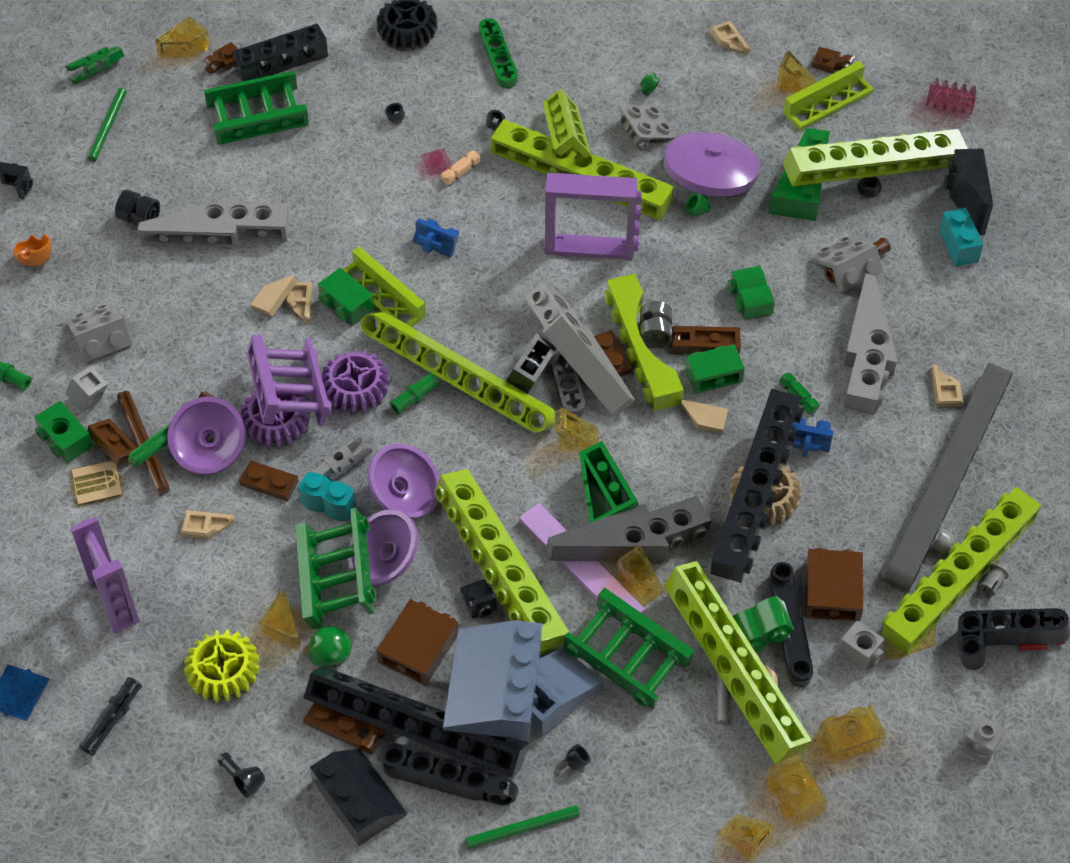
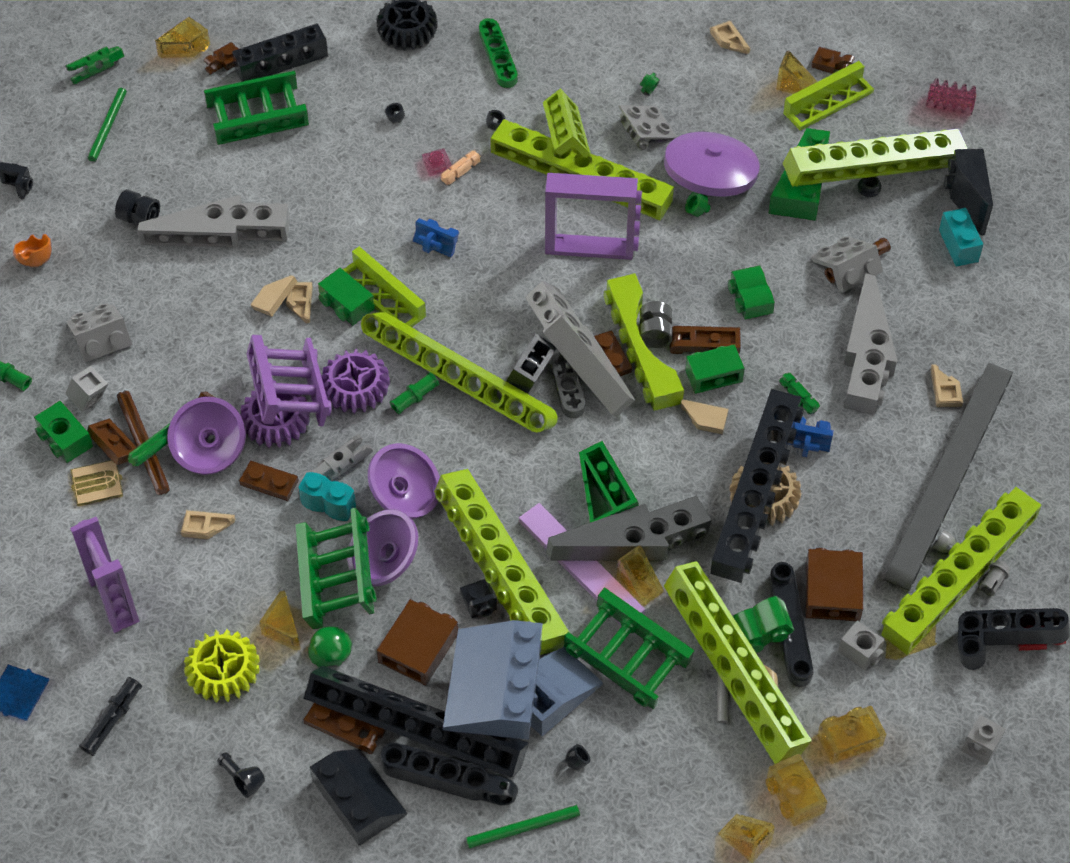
(574, 431): clear yellow slope -> none

